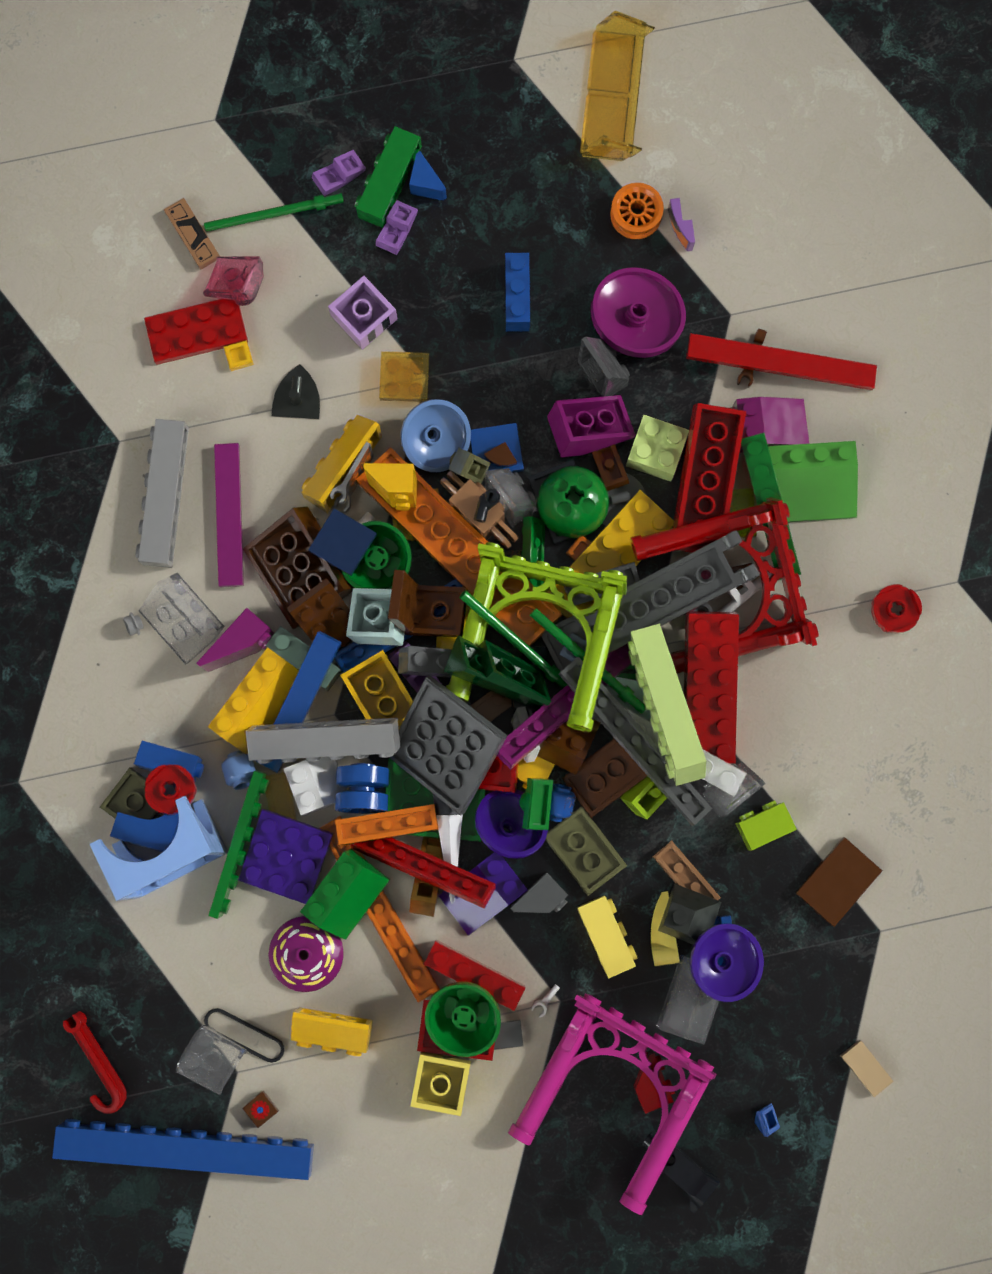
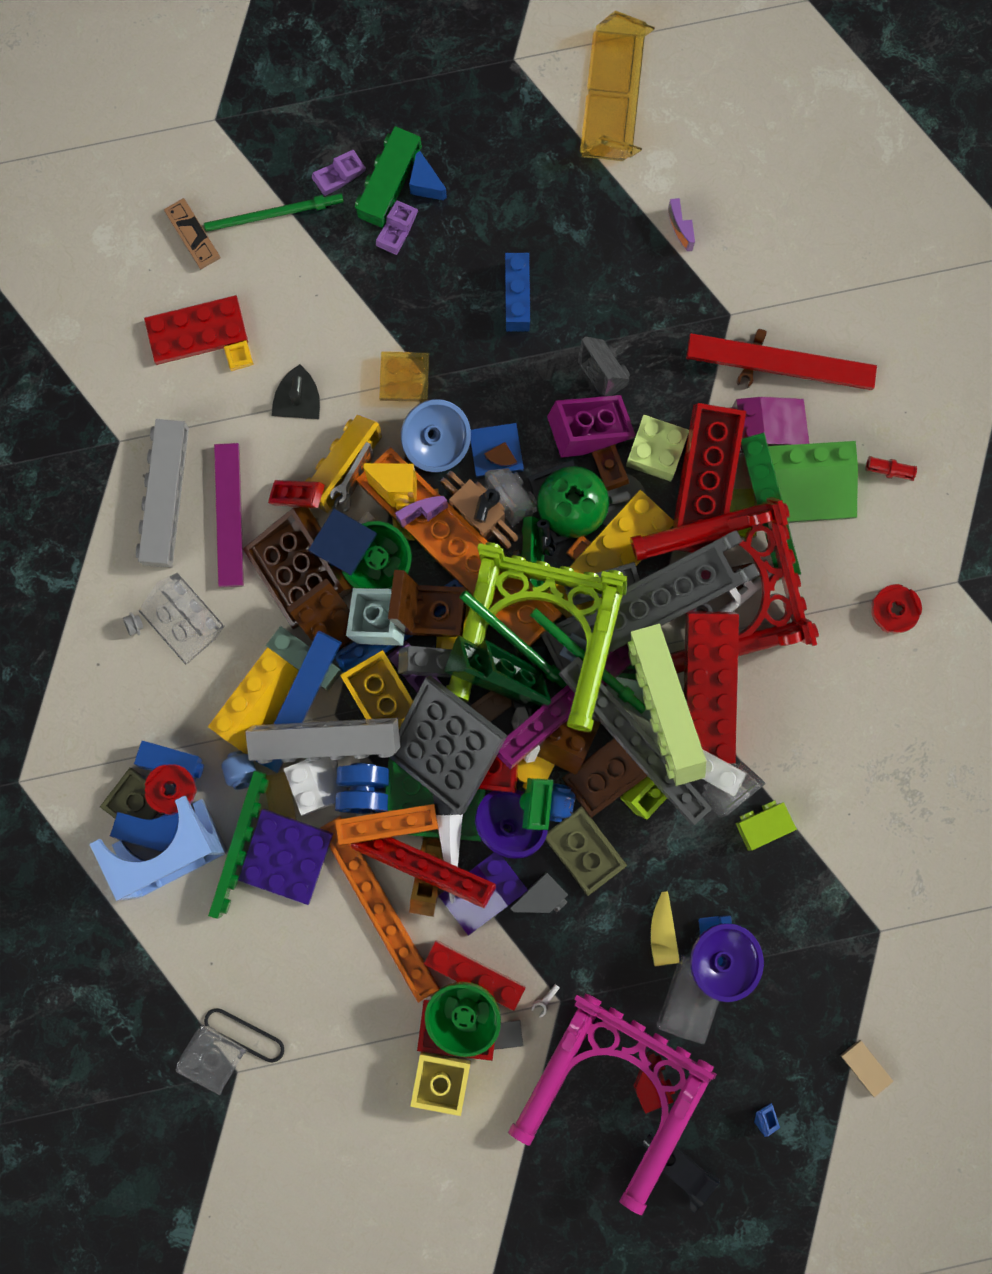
(99, 1062): red piece -> none
(183, 1150): blue brick -> none
(236, 279): clear pink slope -> none
(242, 639): magenta slope -> none
(260, 1109): reddish brown tile -> none
(296, 493): none -> red tile
(318, 969): magenta dish -> none
(331, 1031): yellow slope -> none
(345, 895): green slope -> none
(363, 312): lavender brick -> none
(428, 507): none -> medium lavender slope
(468, 465): olive slope -> none
(545, 543): none -> black arm
(607, 936): light yellow brick -> none
(629, 192): orange wheel -> none
(638, 312): magenta dish -> none
(682, 870): medium nougat tile -> none
(688, 914): pearl dark grey slope -> none
(838, 881): reddish brown tile -> none
(891, 468): none -> red pin

